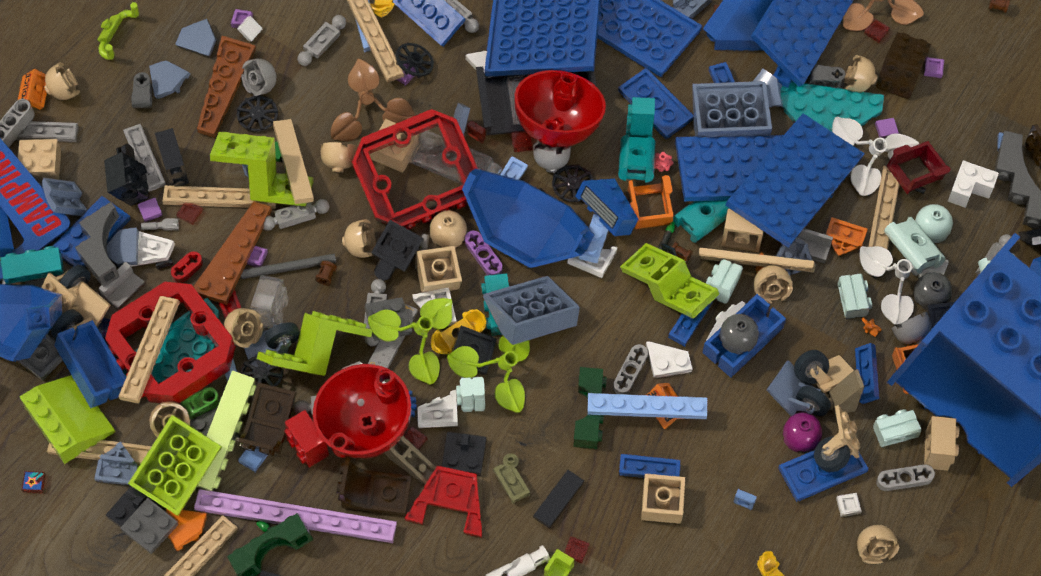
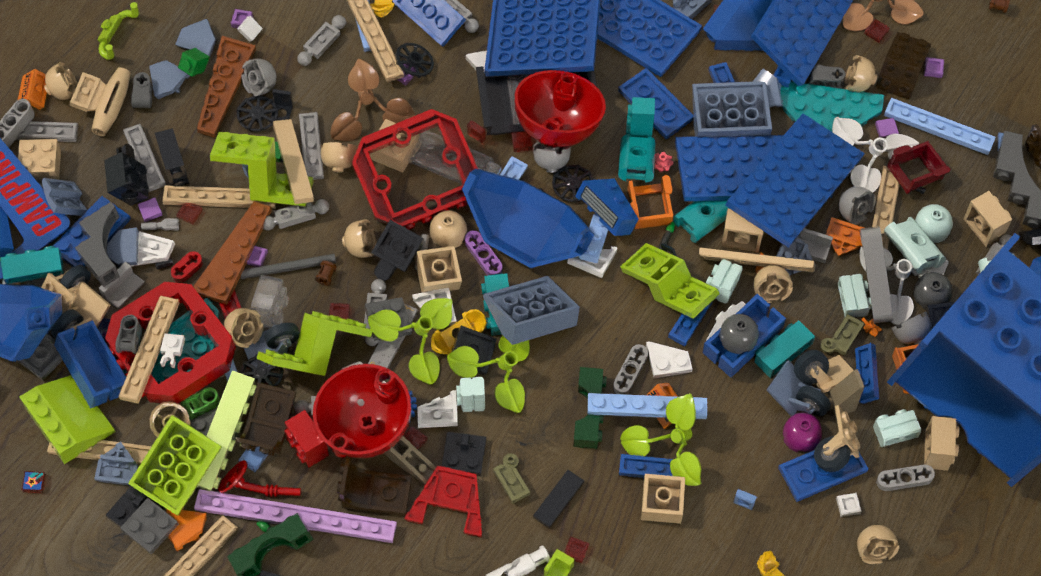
(104, 99): none -> tan plate
(129, 339): none -> dark grey piece
(171, 347): none -> white plate
(193, 62): none -> green brick
(236, 479): none -> red dish
(283, 101): none -> black bracket
(311, 145): none -> light grey tile
(340, 310): none -> clear red tile
(461, 114): sand blue slope -> none
(683, 414): none -> lime plant
(686, 253): reddish brown bush -> none
(783, 348): none -> teal brick
(843, 337): none -> olive hinge
(856, 203): none -> light grey cylinder
(876, 274): none -> light grey beam
(939, 126): none -> light blue plate
(973, 180): white brick -> none
(987, 218): none -> tan brick

